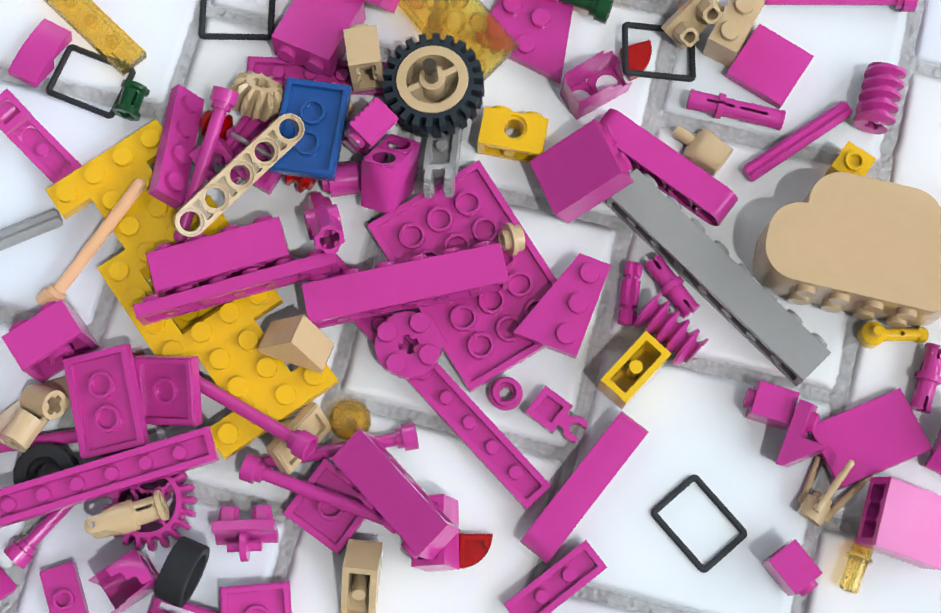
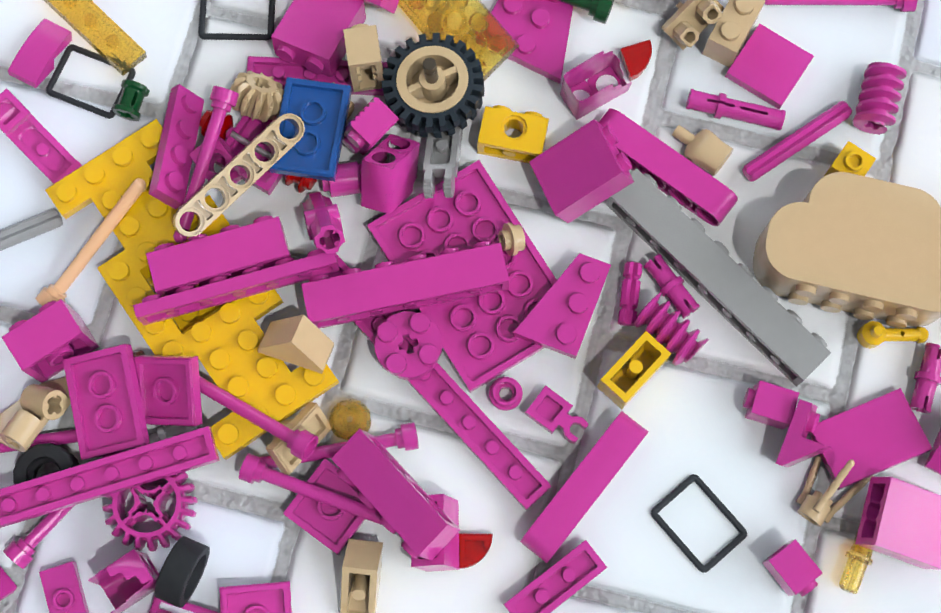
(128, 516): tan piece -> none
(245, 535): dark pink hips -> none
(648, 74): black piece -> none

